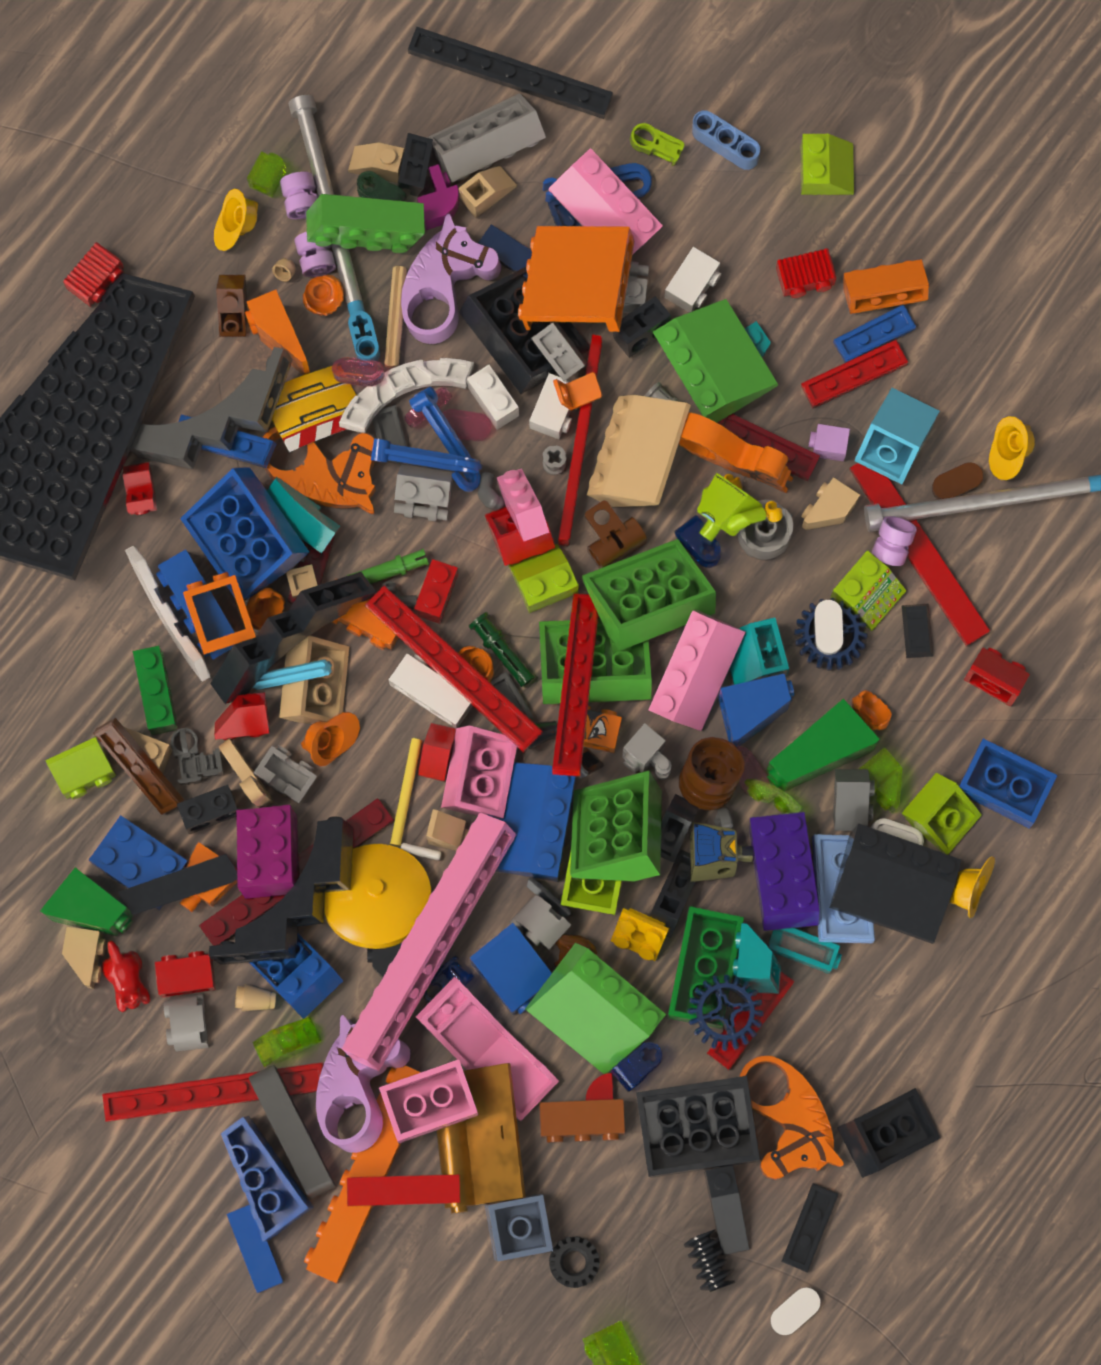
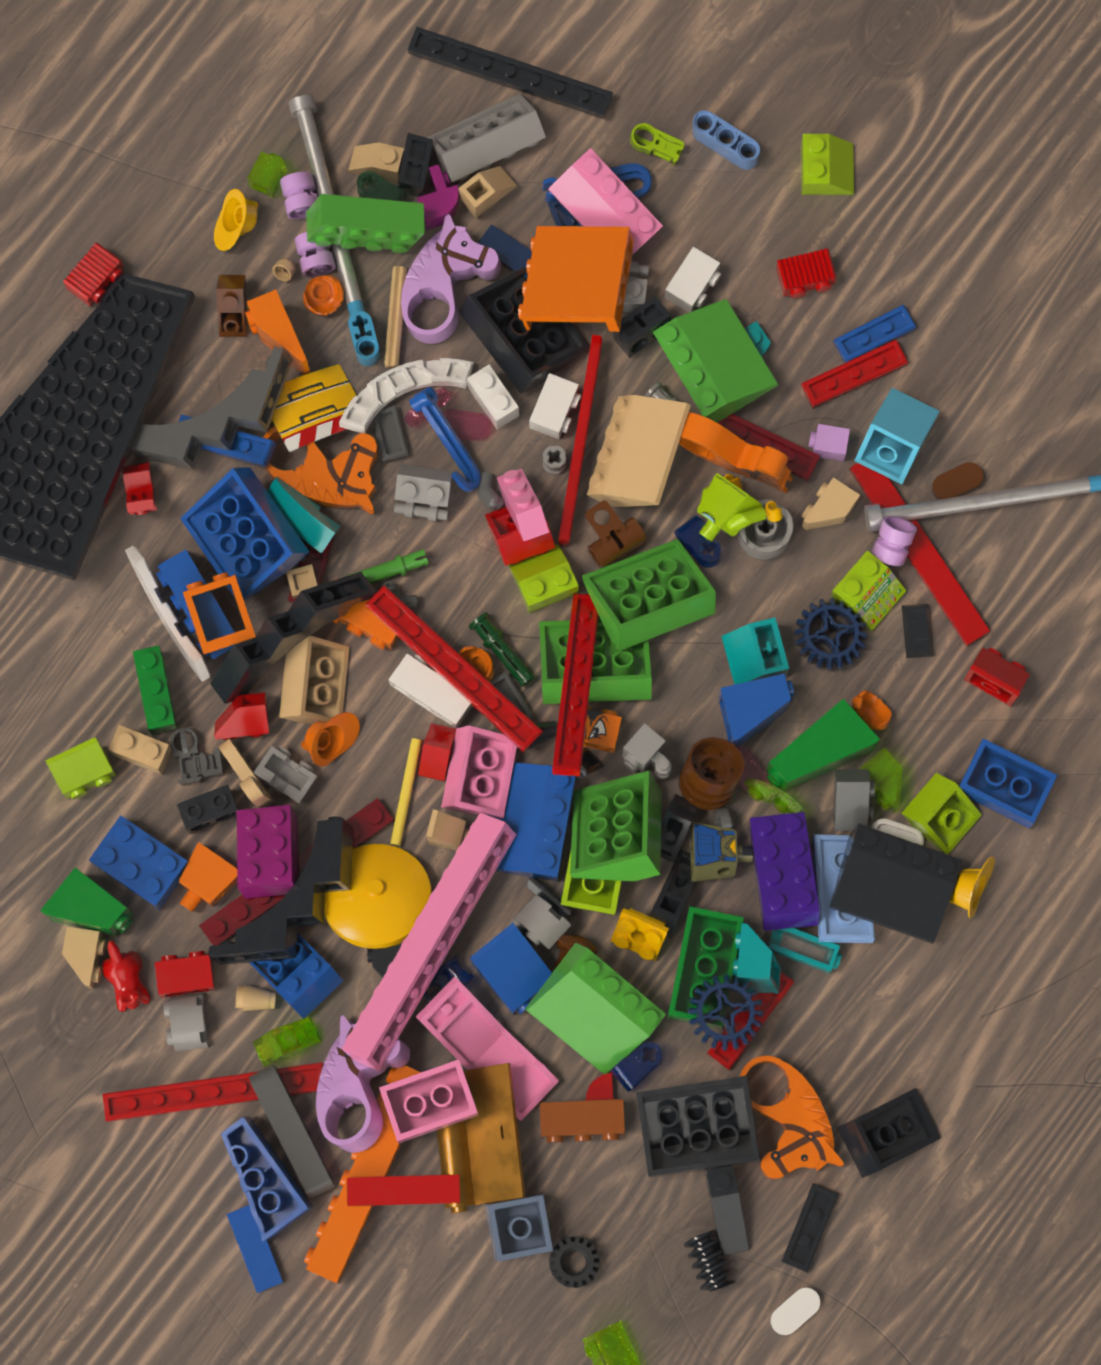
(138, 766): reddish brown tile -> none
(180, 884): black sticker -> none
(264, 605): orange hair -> none
(294, 674): medium azure axle -> none
(358, 371): clear pink tile -> none
(384, 451): blue piece -> none
(421, 851): white piece -> none
(436, 591): red brick -> none
(559, 350): light grey hinge -> none
(578, 391): orange bracket -> none
(697, 670): bright pink slope -> none
(828, 627): white tile -> none
(885, 286): orange brick -> none
(1010, 447): yellow piece -> none

